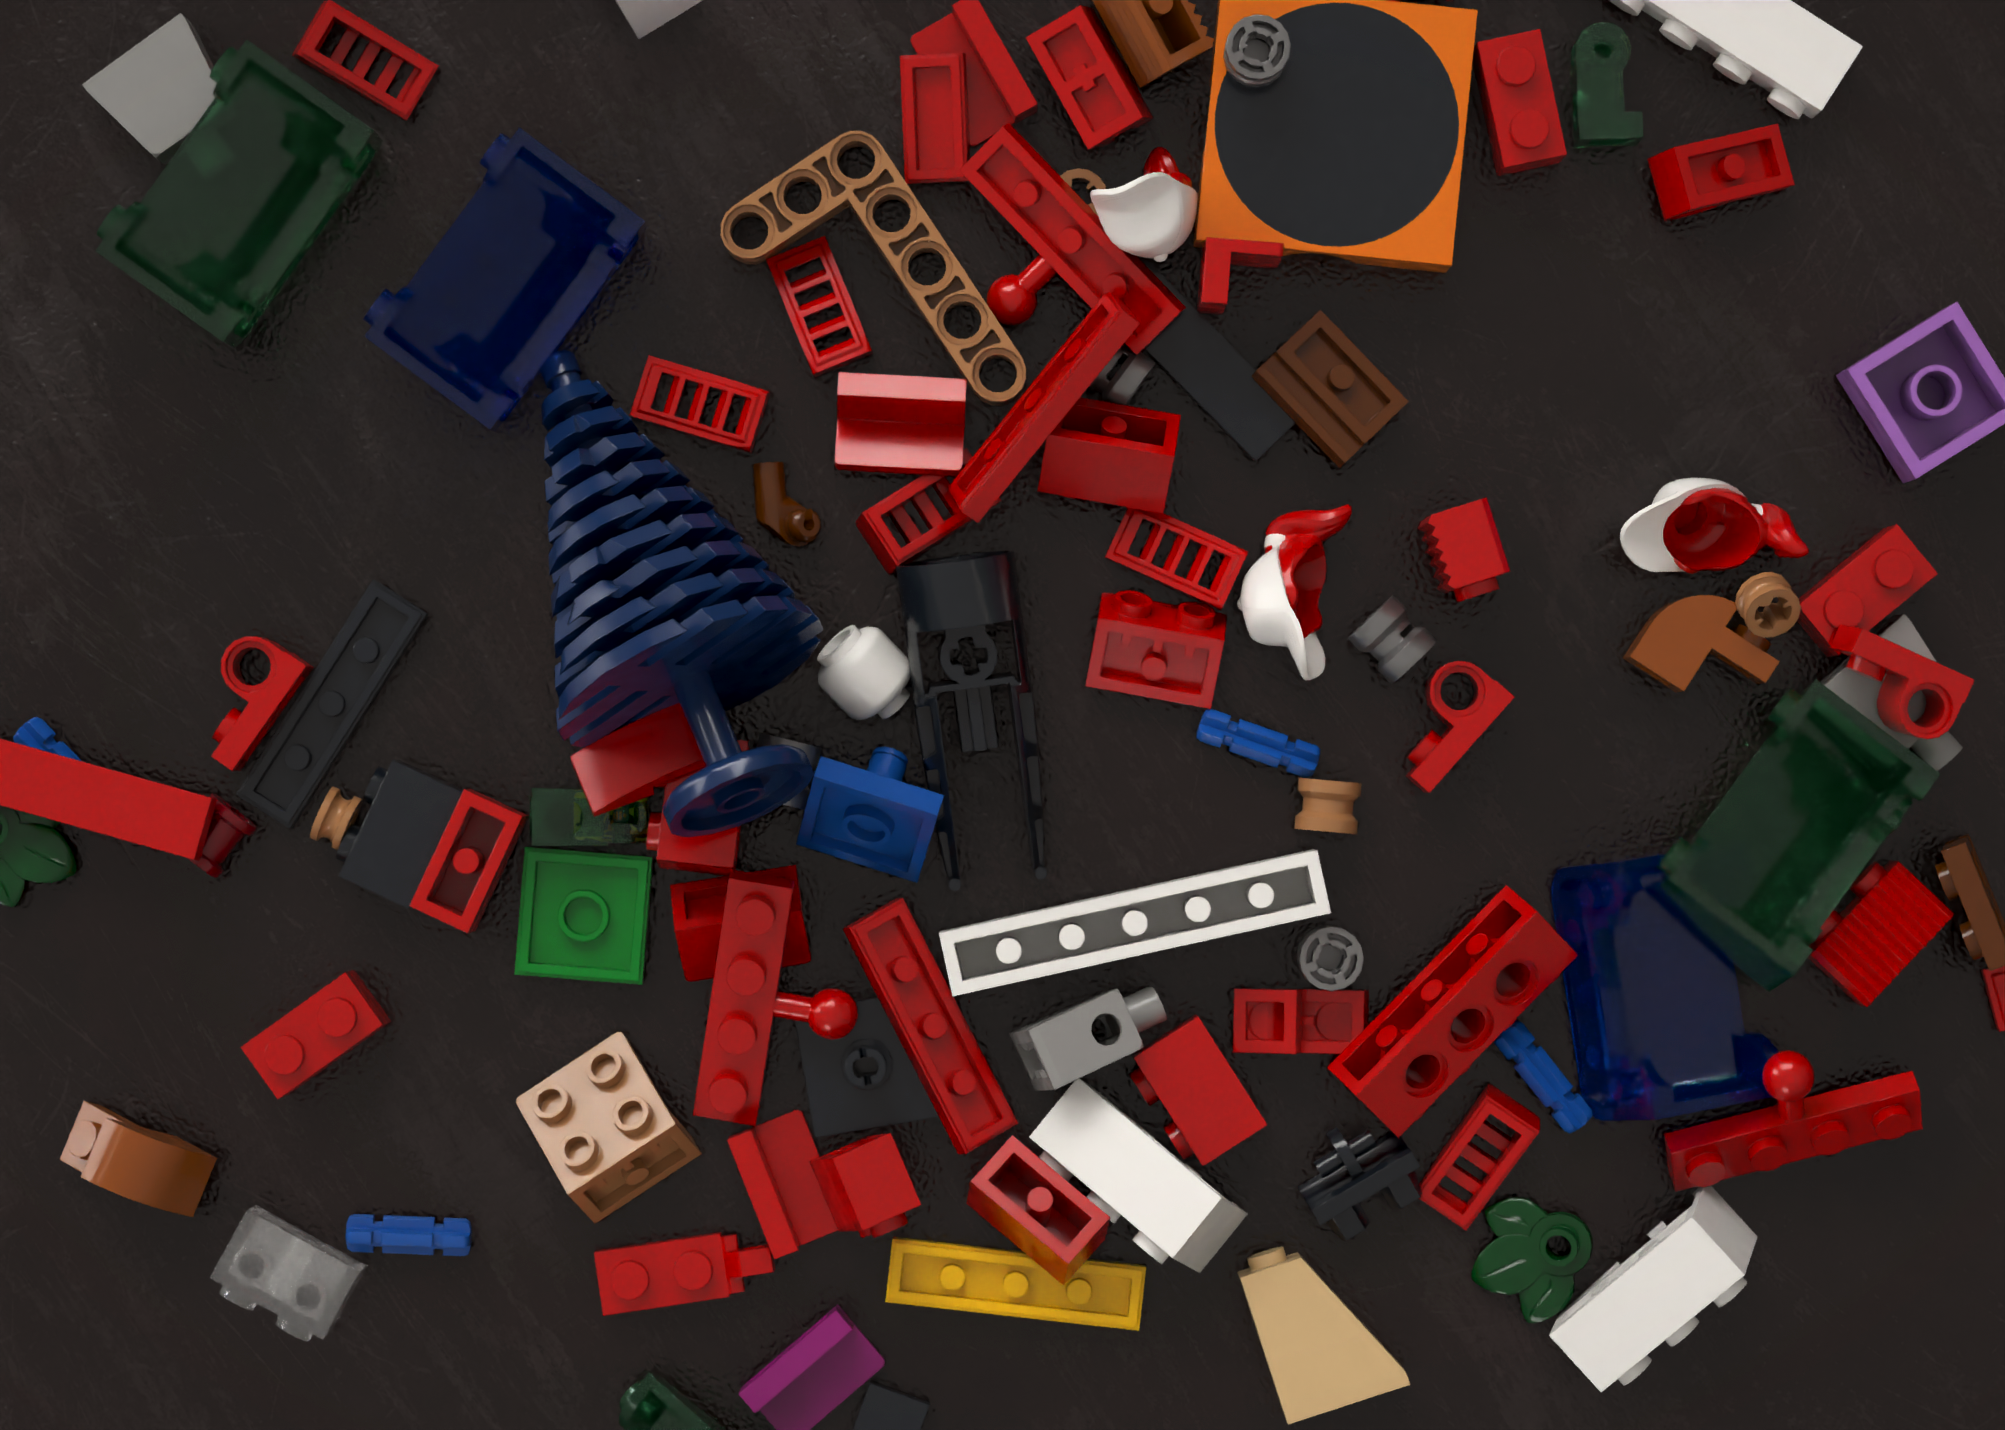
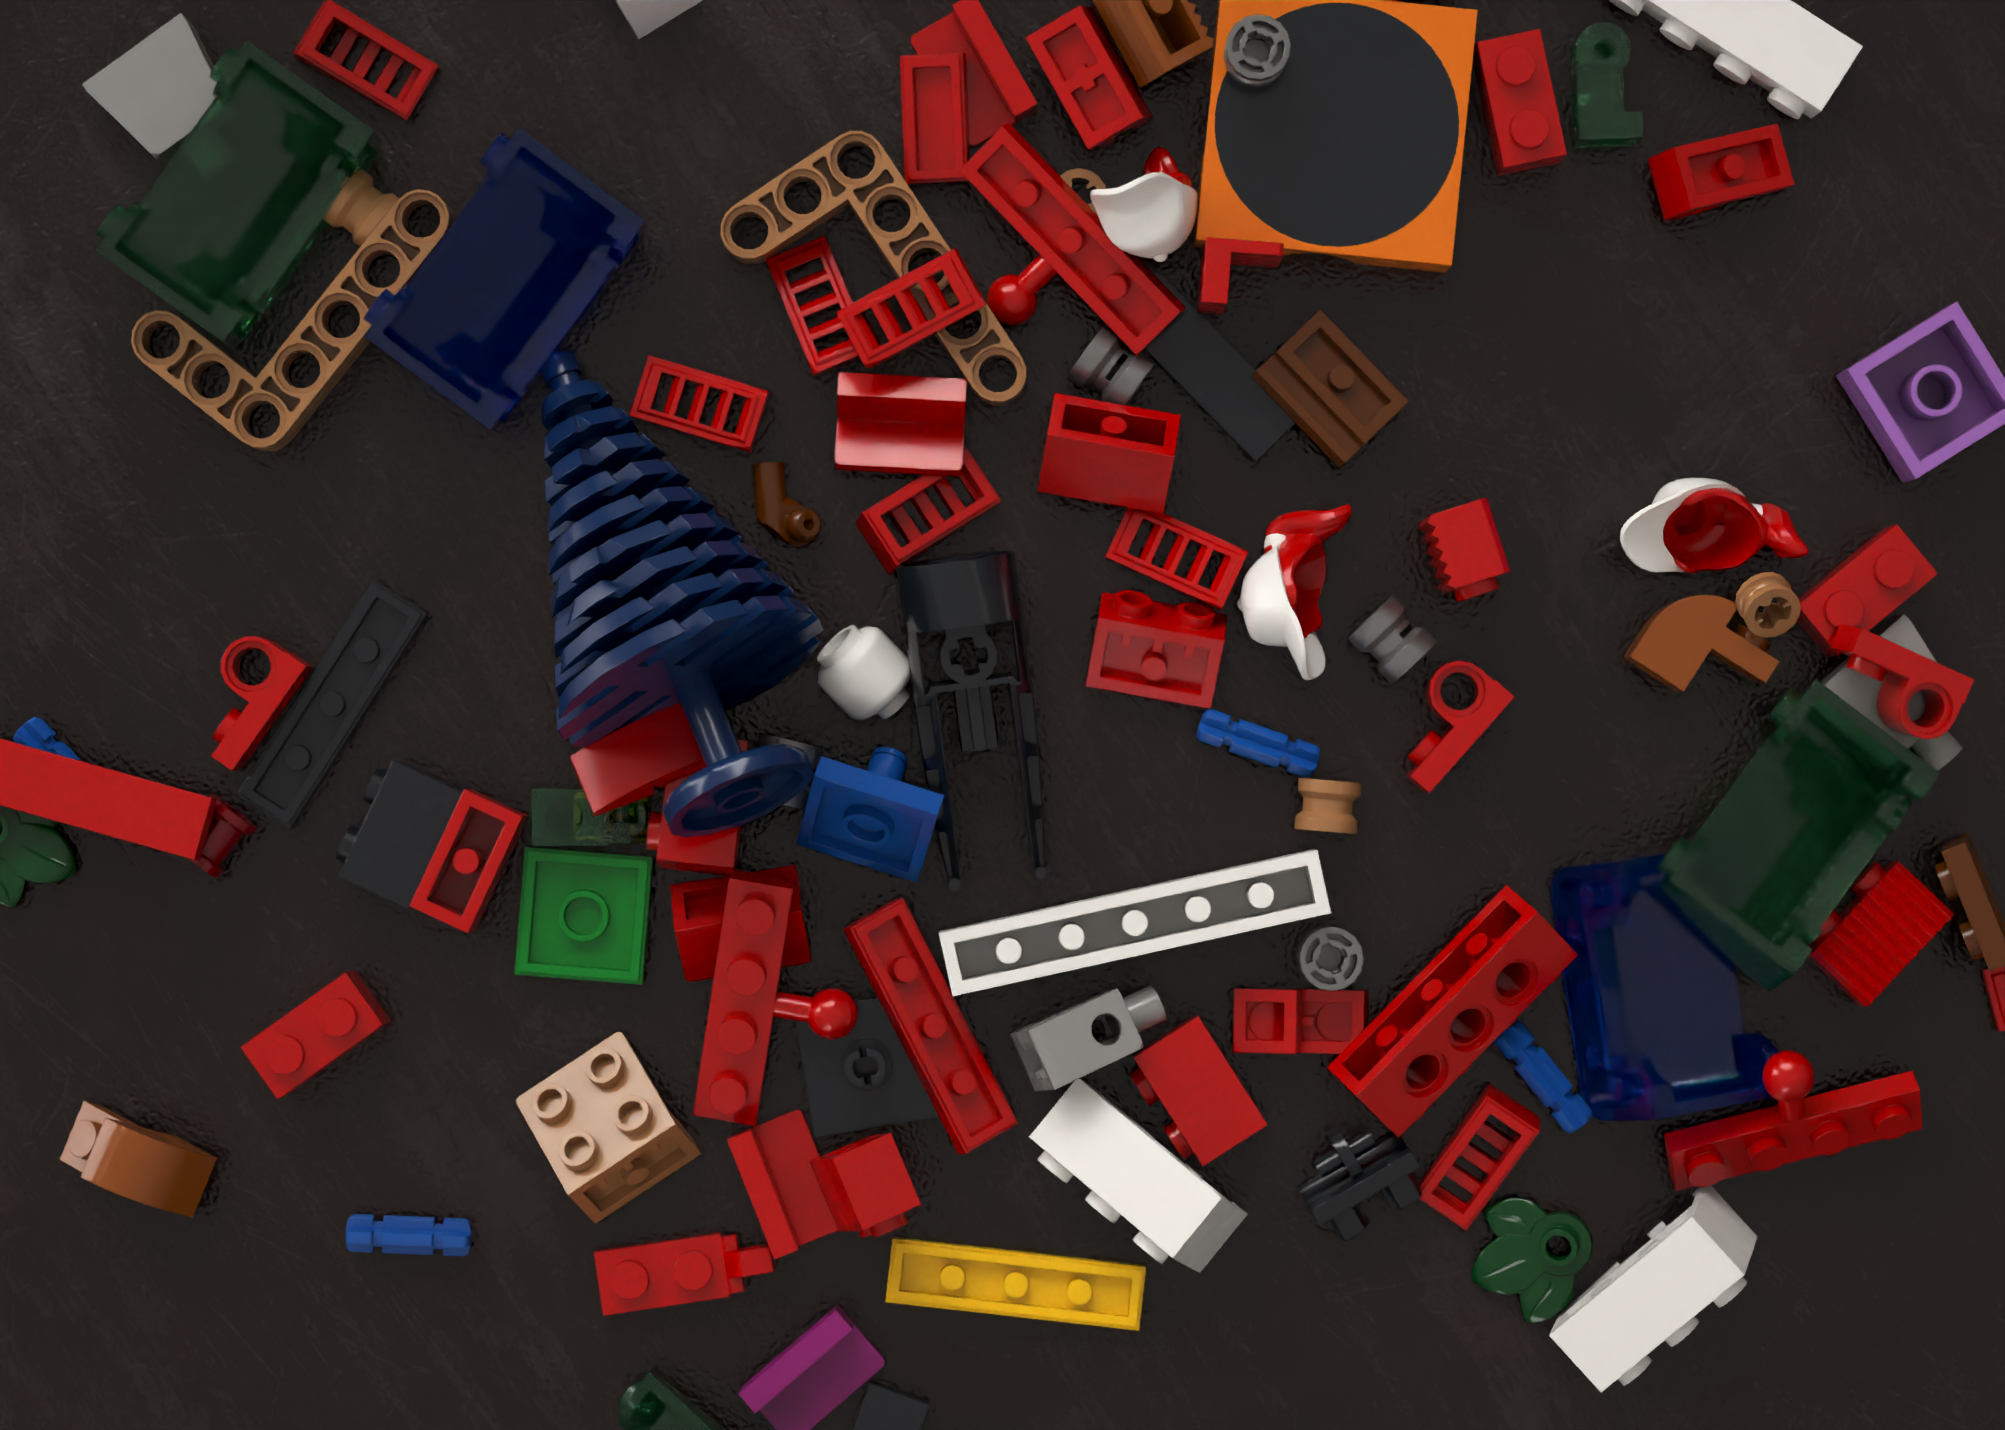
(286, 1274): clear brick -> none
(309, 337): none -> medium nougat beam
(335, 817): medium nougat bush -> none
(360, 207): none -> medium nougat wheel
(863, 335): none -> red slope
(1037, 1210): red brick -> none
(1043, 406): red tile -> none
(1312, 1339): tan slope -> none

